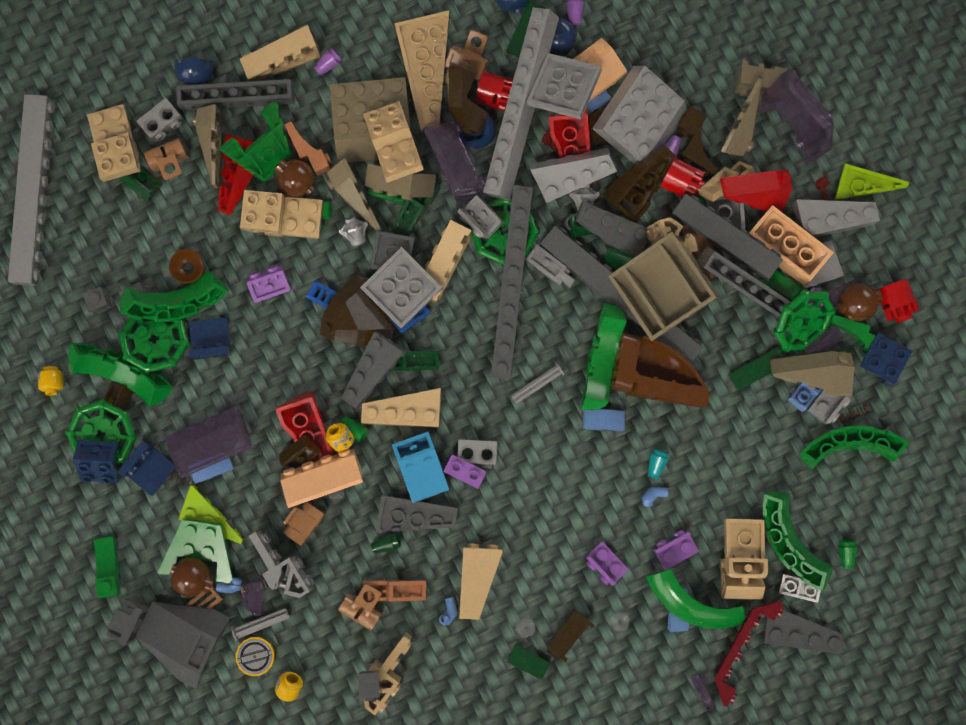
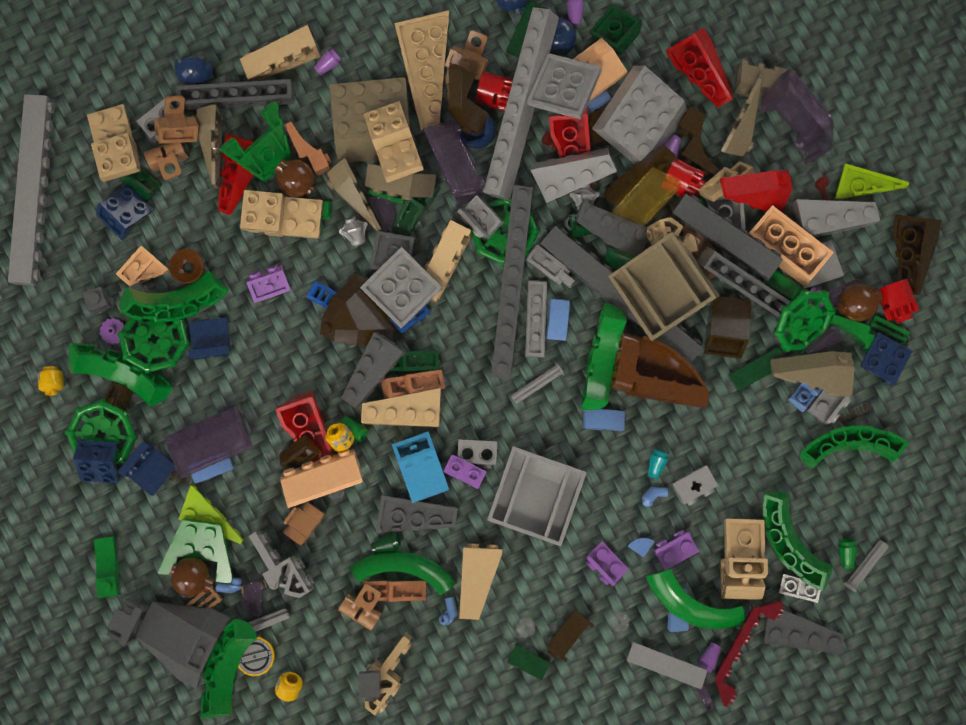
(110, 330): none -> medium lavender piece
(122, 210): none -> dark blue bracket
(141, 268): none -> light nougat wing
(174, 125): none -> medium nougat piece
(222, 668): none -> green brick
(383, 212): none -> clear purple tile
(404, 562): none -> green brick
(412, 383): none -> nougat slope
(536, 319): none -> light grey tile
(536, 496): none -> light grey slope
(558, 319): none -> medium blue slope
(617, 28): none -> dark green slope
(641, 545): none -> medium blue tile
(647, 197): none -> clear yellow piece
(667, 665): none -> light grey tile
(683, 485): none -> light grey brick
(701, 63): none -> red wedge
(709, 657): none -> medium lavender cone
(728, 327): none -> dark brown slope
(866, 566): none -> light grey axle
(902, 339): none -> green tile
(915, 246): none -> dark brown wedge

